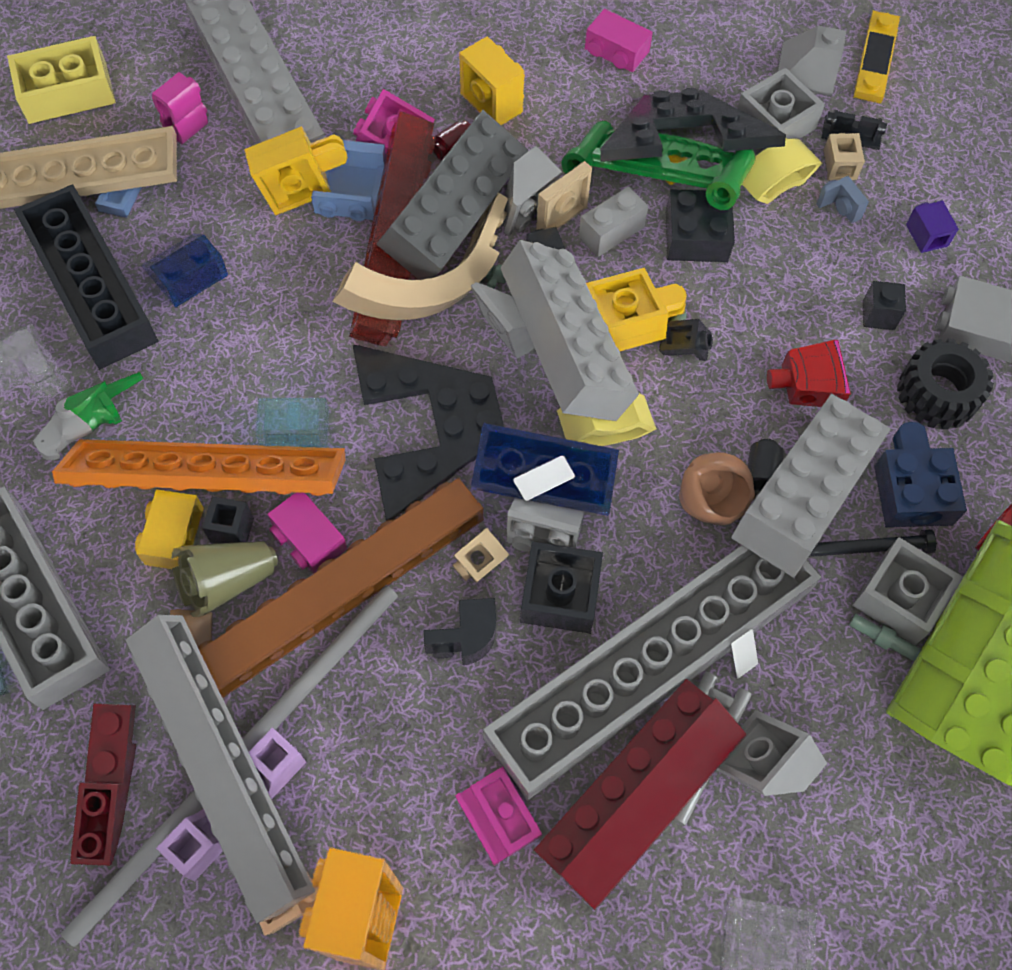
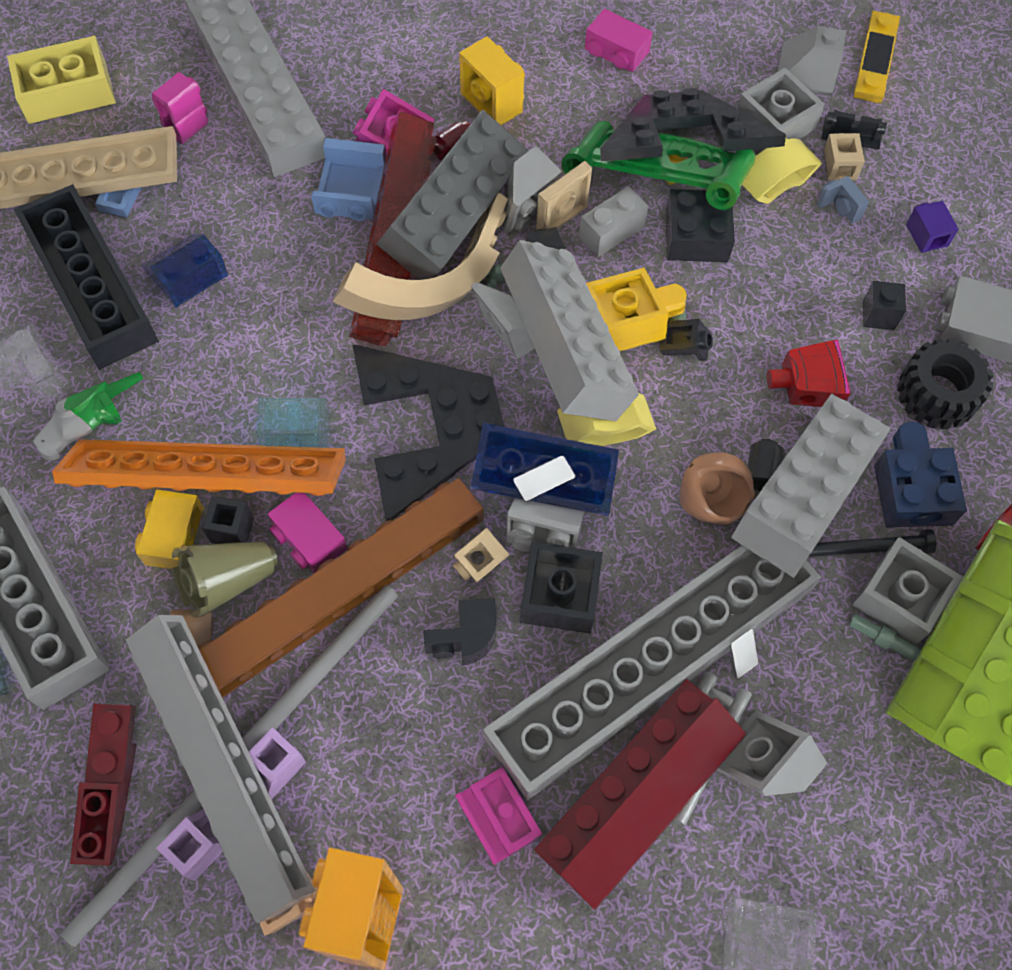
(292, 167): yellow brick -> none

